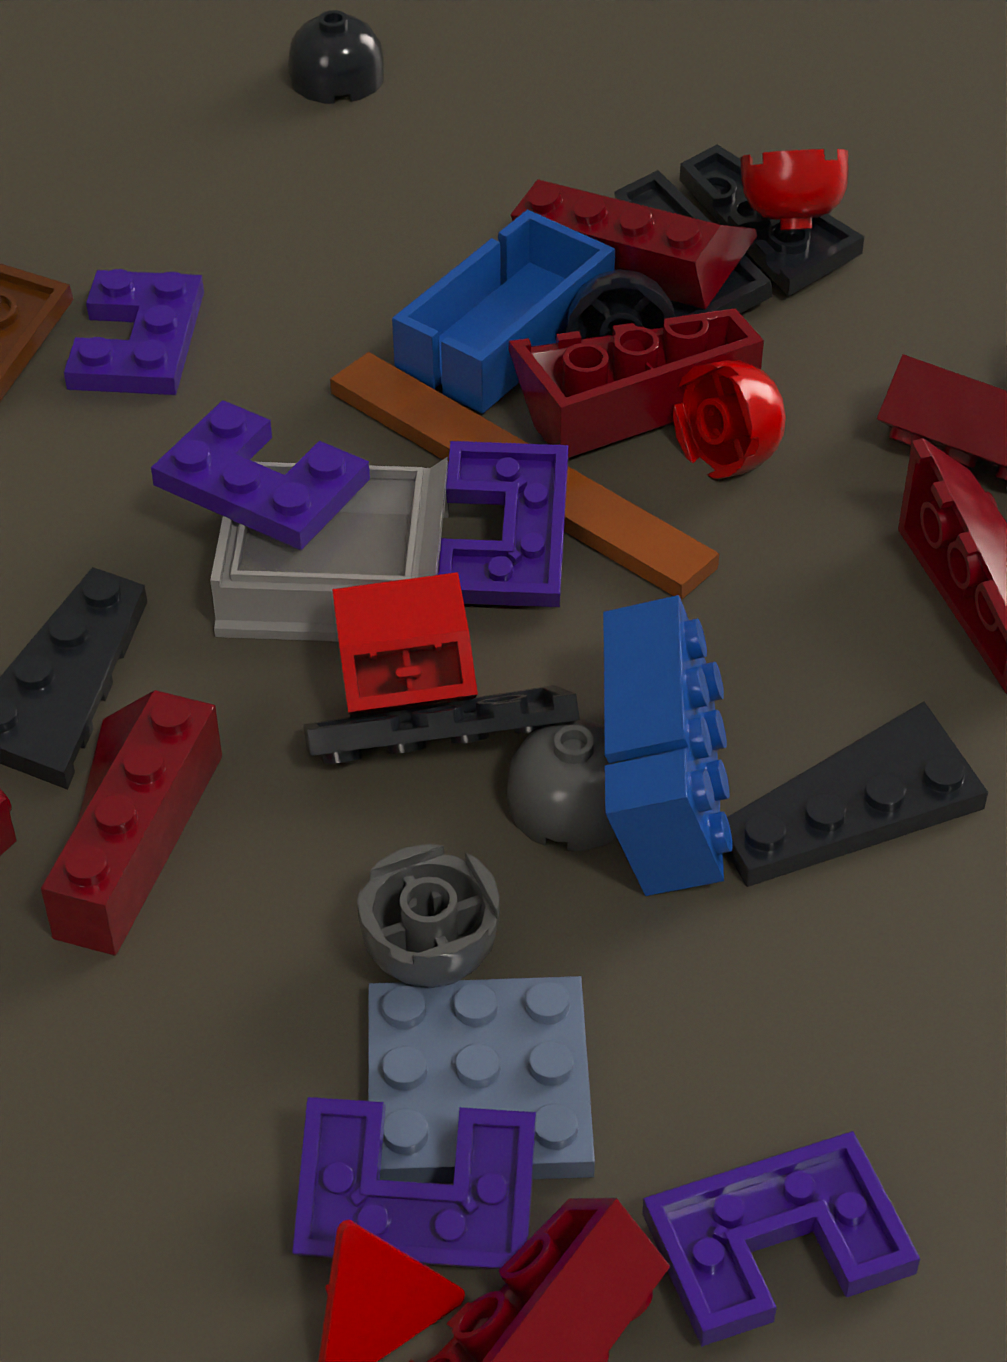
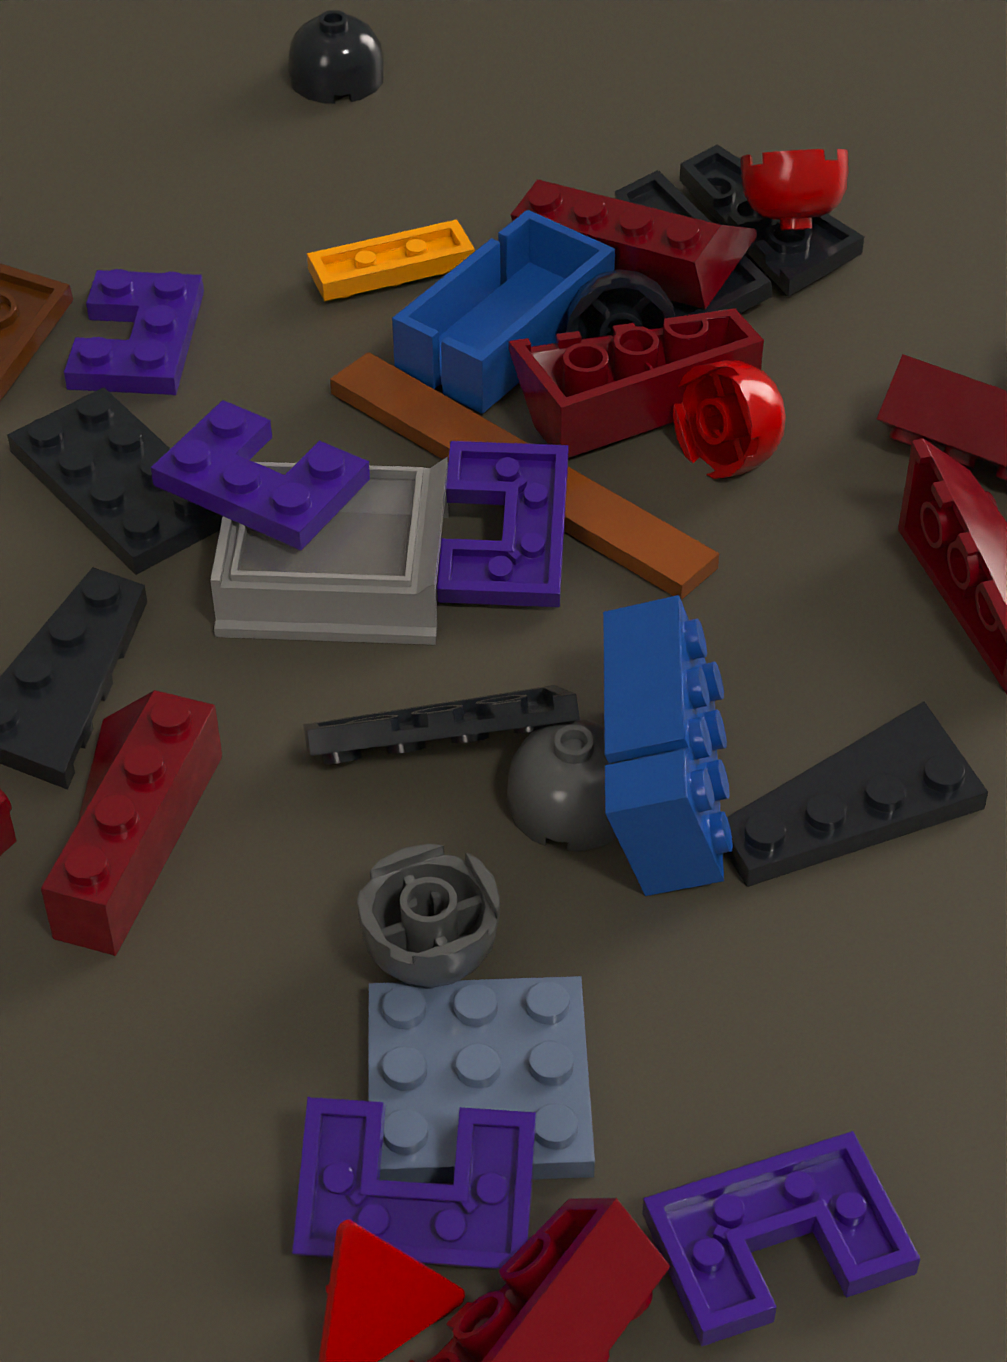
(100, 468): none -> black plate
(389, 260): none -> light orange plate
(404, 643): red slope -> none

